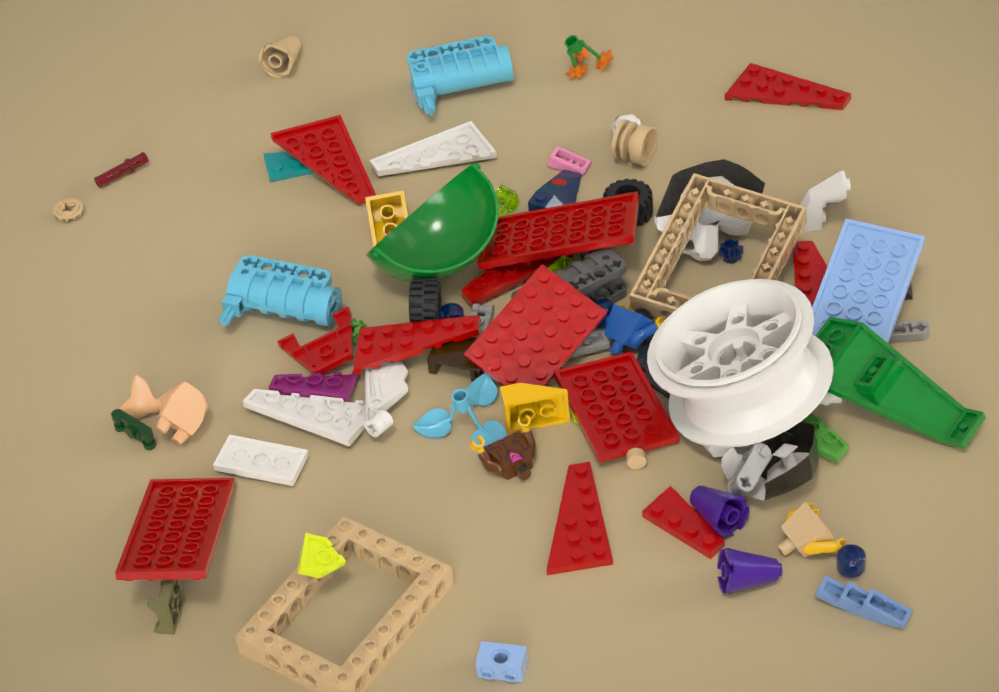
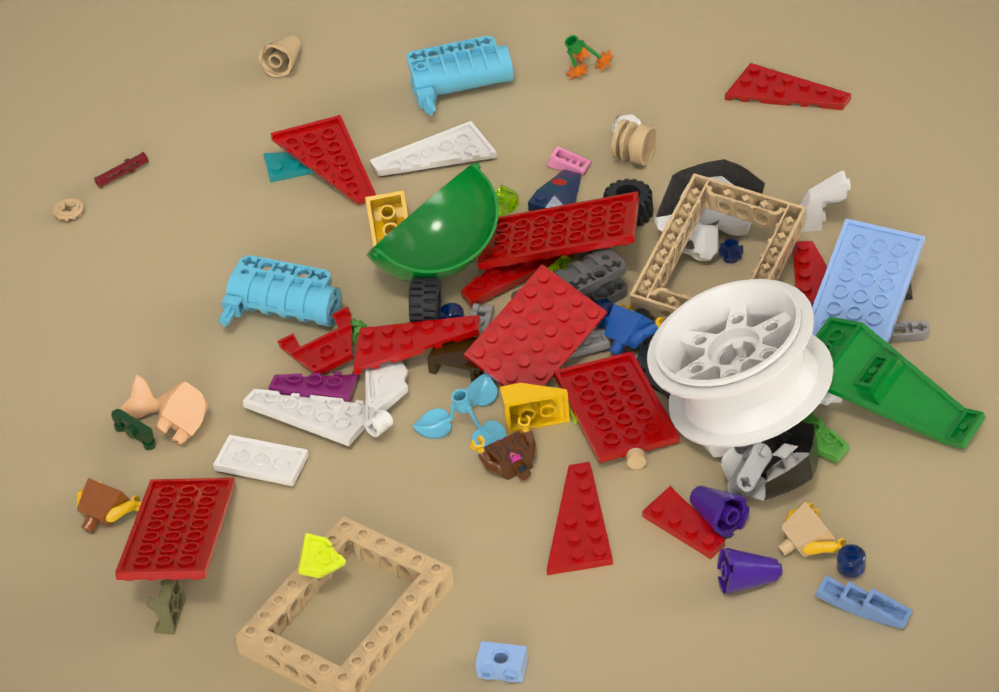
(103, 504): none -> dark orange torso

